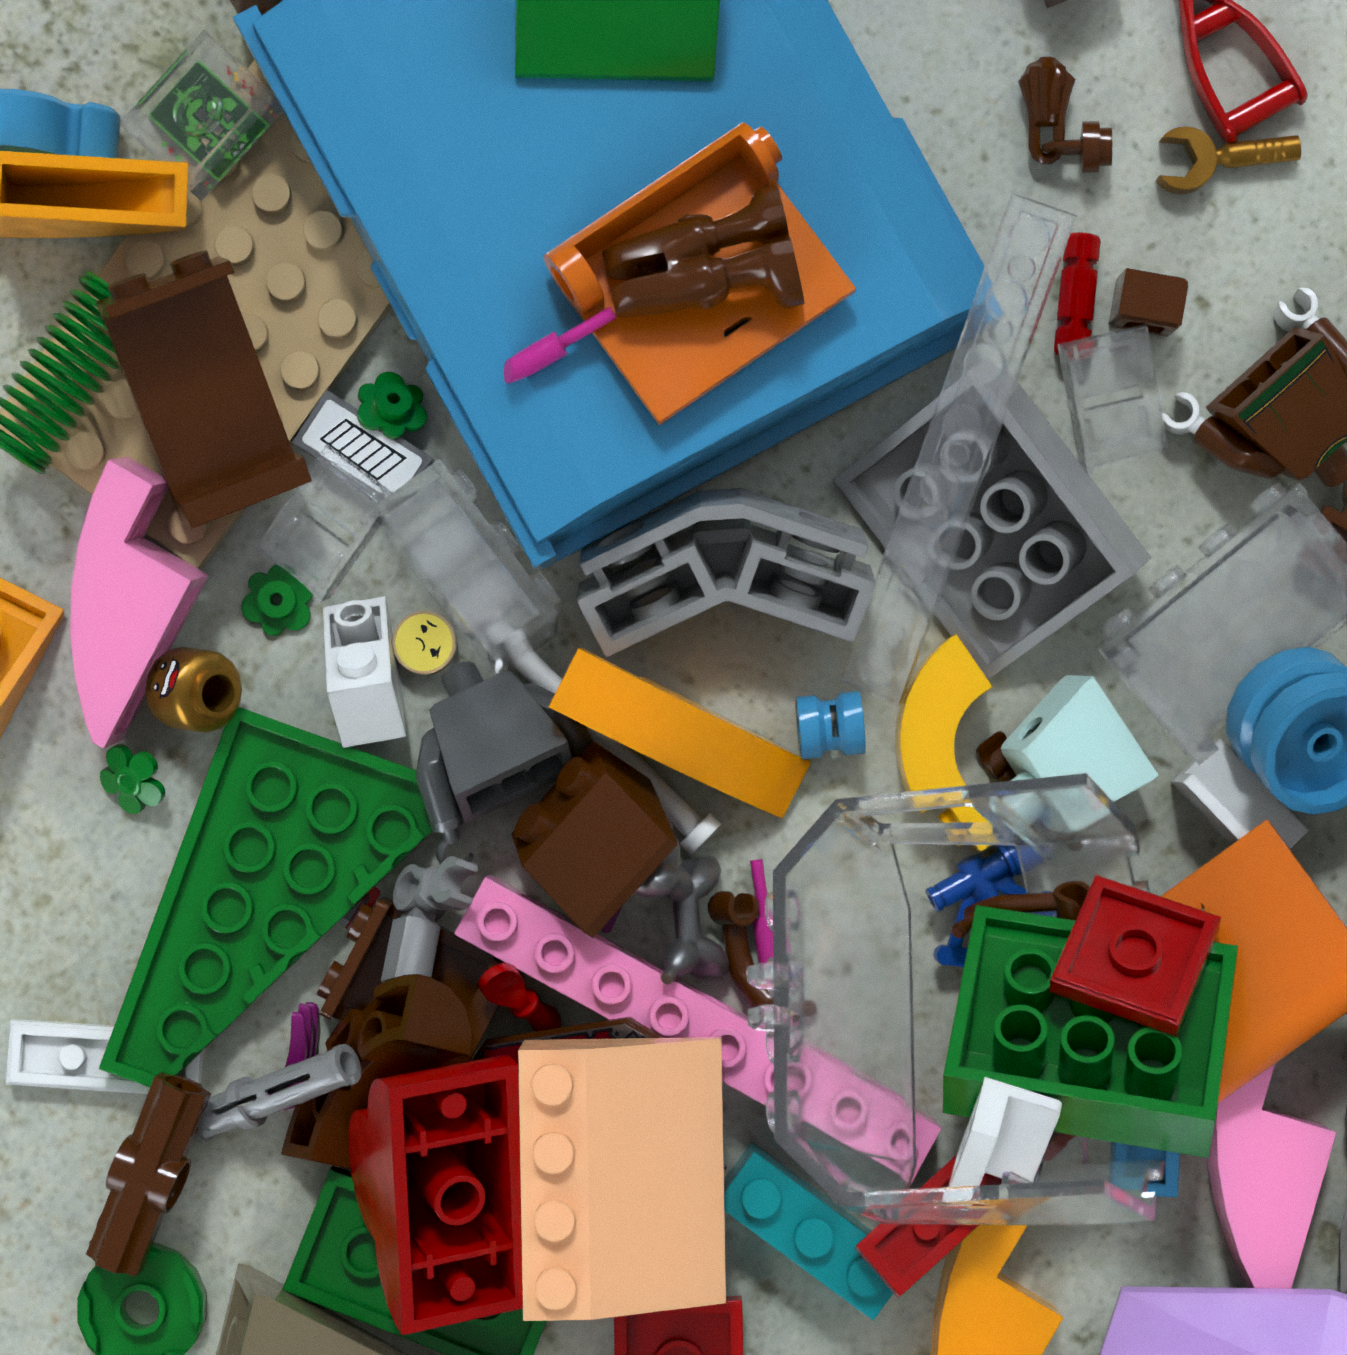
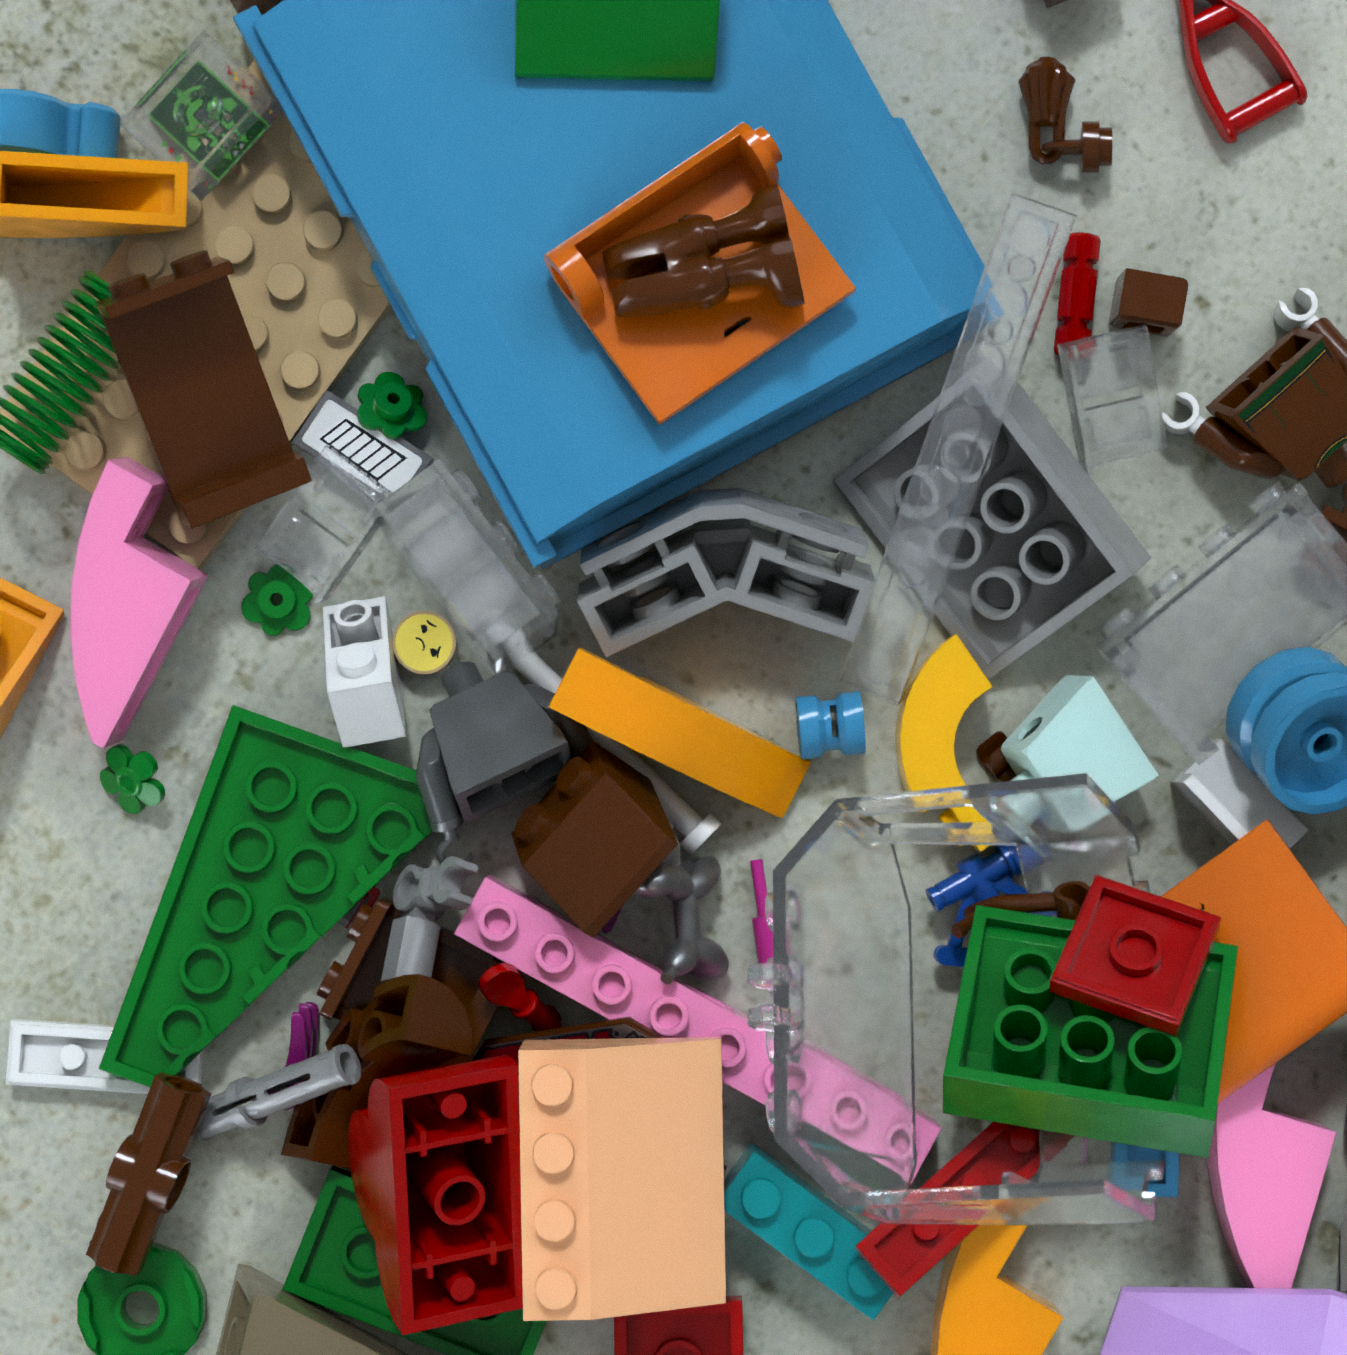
(193, 689): pearl gold head -> none
(551, 348): dark pink piece -> none
(734, 916): reddish brown piece -> none
(1004, 1134): white panel -> none
(1231, 155): pearl gold piece -> none

